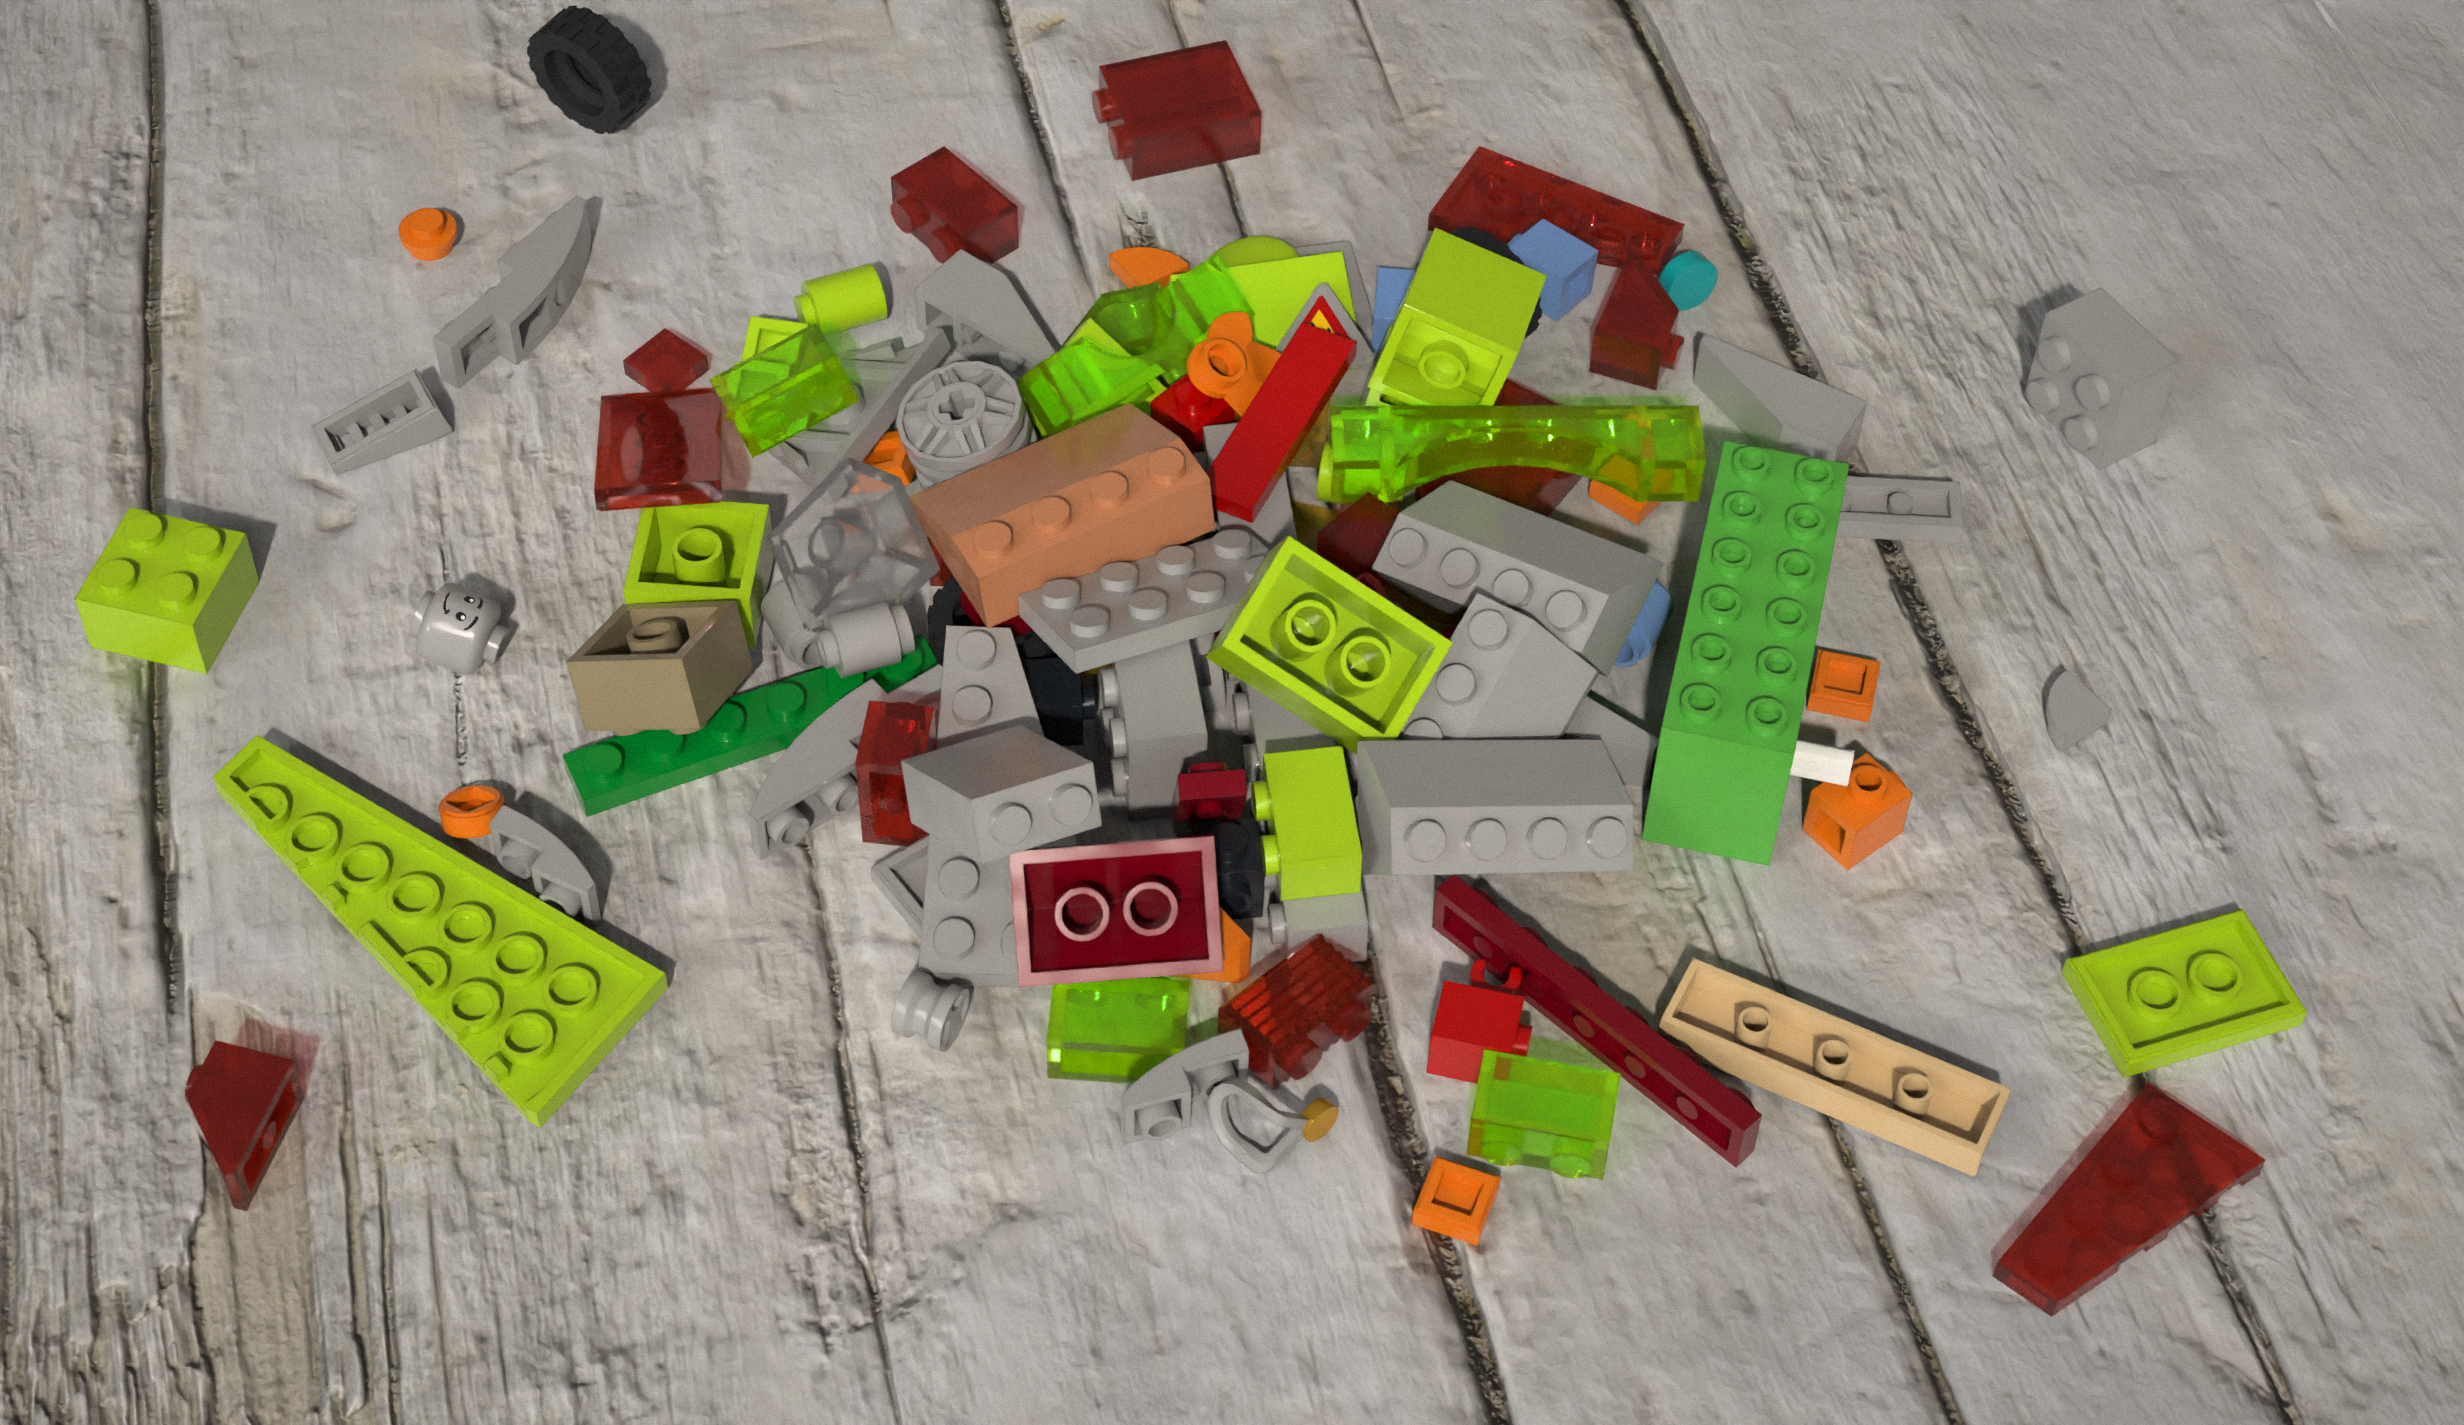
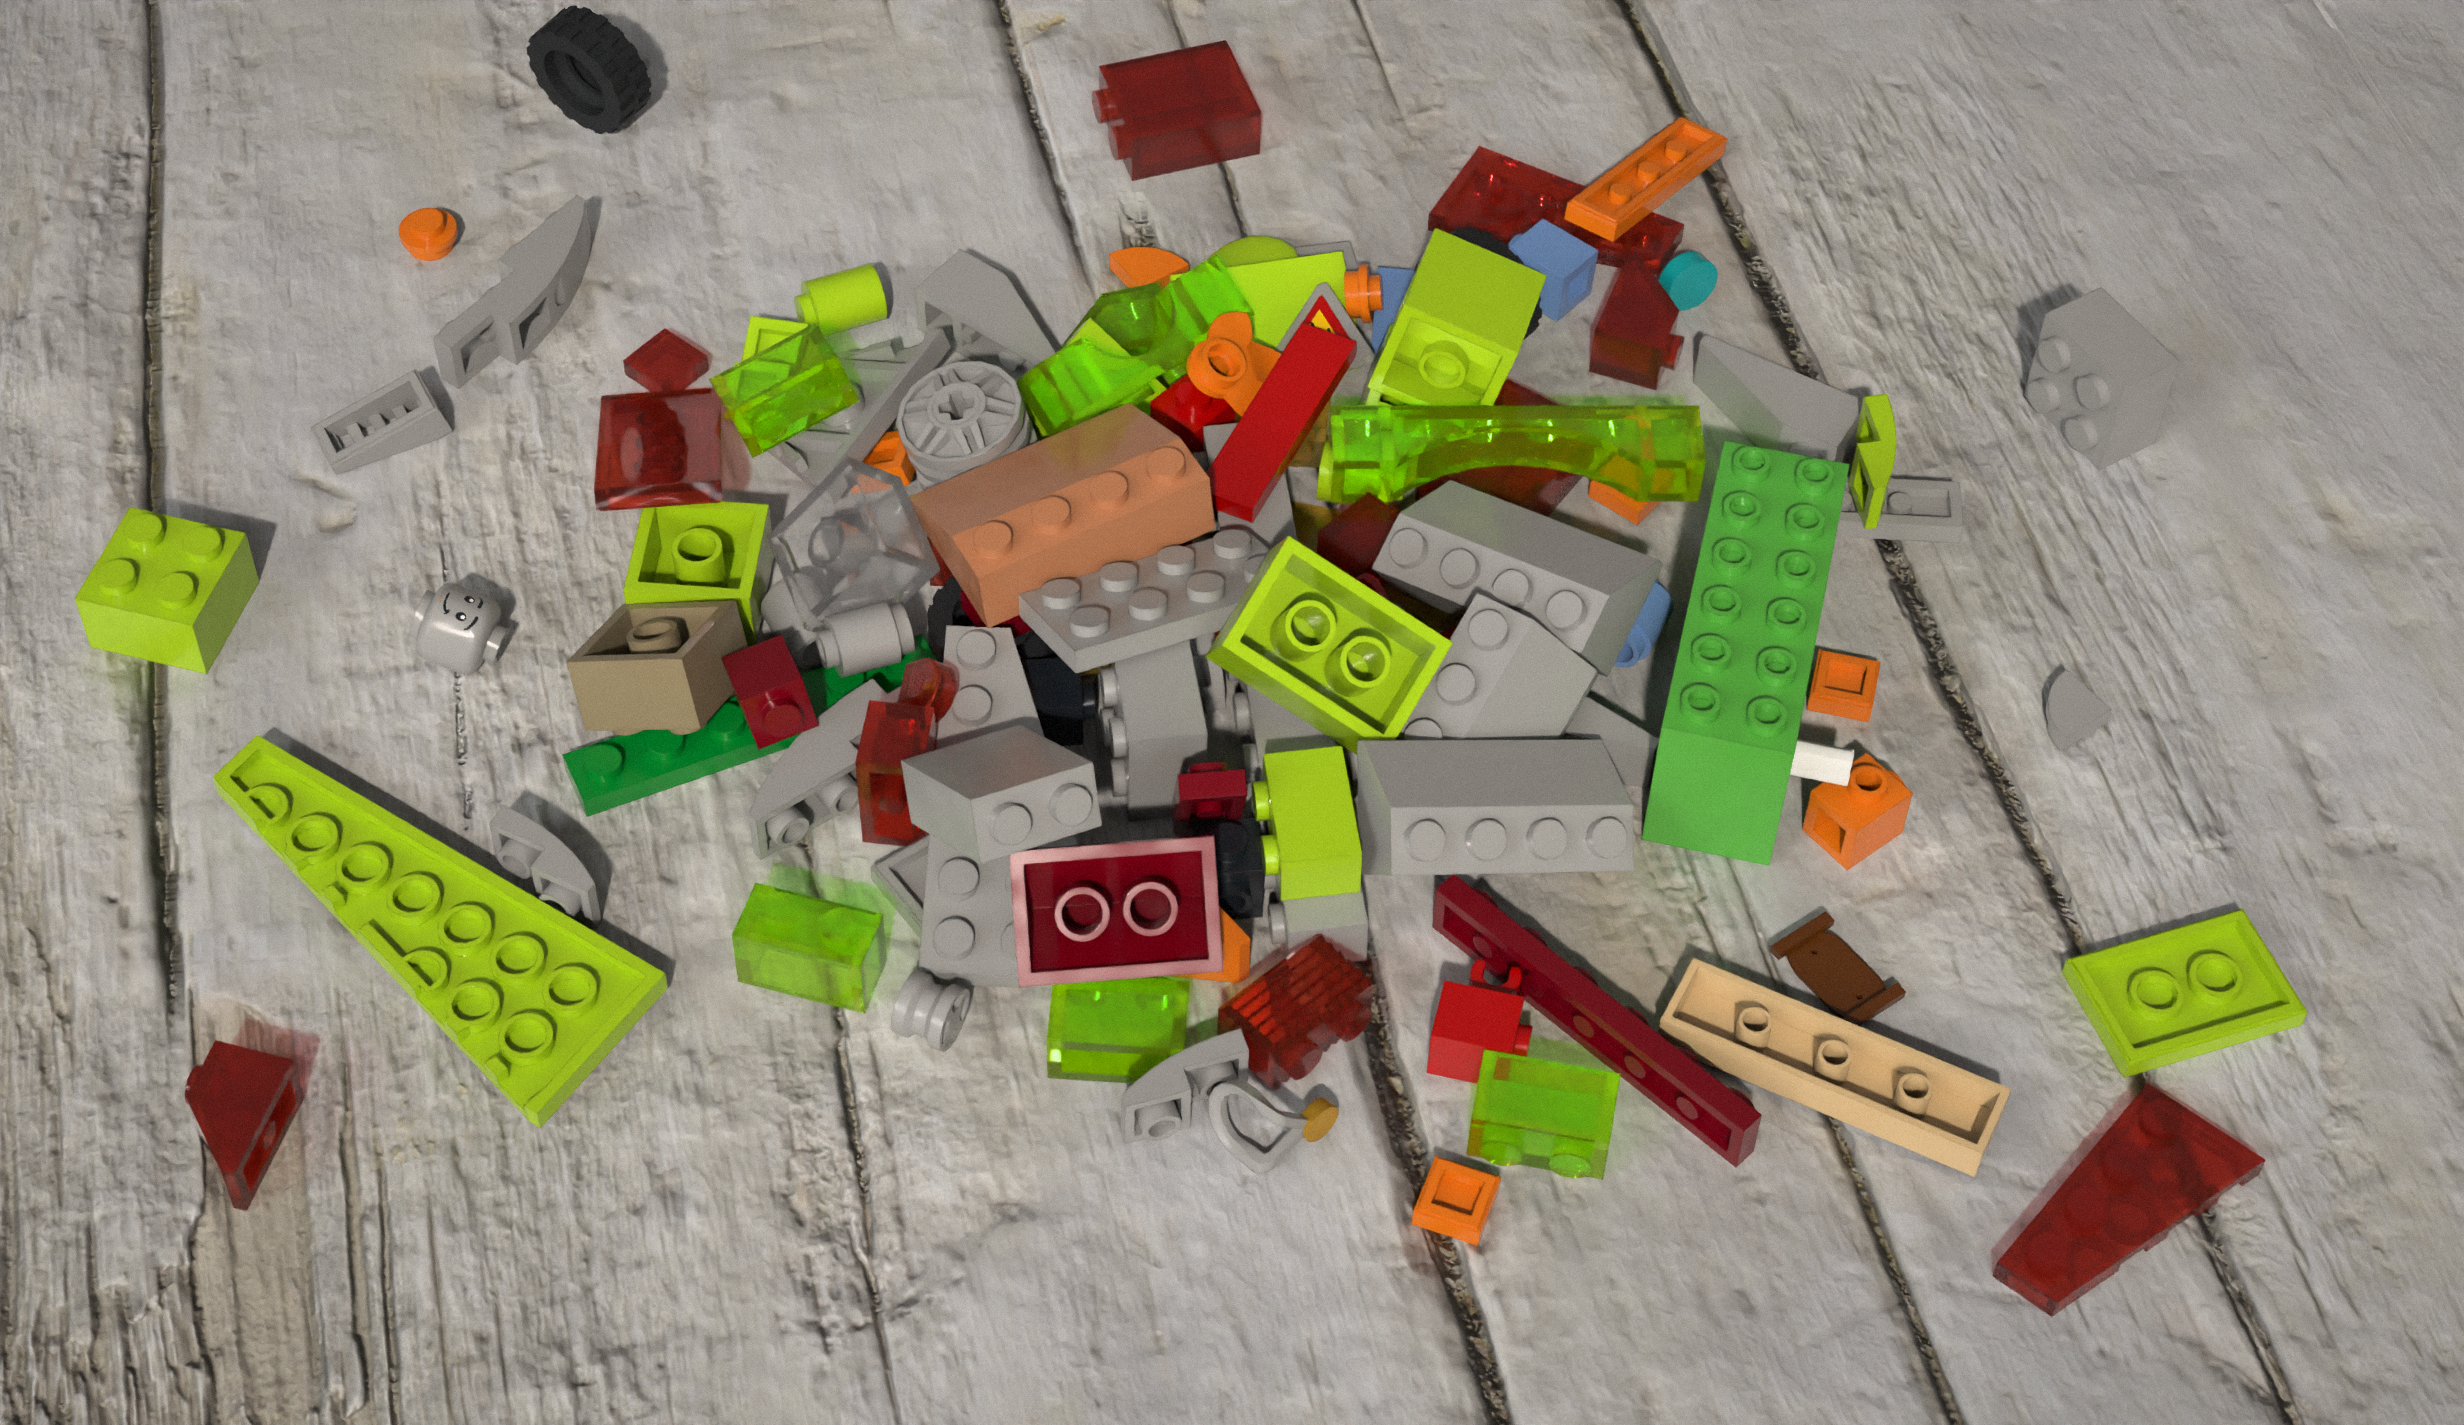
(469, 810): orange tile -> none
(770, 691): none -> dark red brick
(809, 947): none -> clear neon green brick
(929, 684): none -> clear red tile
(953, 209): clear red brick -> none
(1363, 293): none -> orange plate
(1645, 179): none -> orange tile
(1836, 972): none -> reddish brown piece
(1873, 458): none -> lime slope

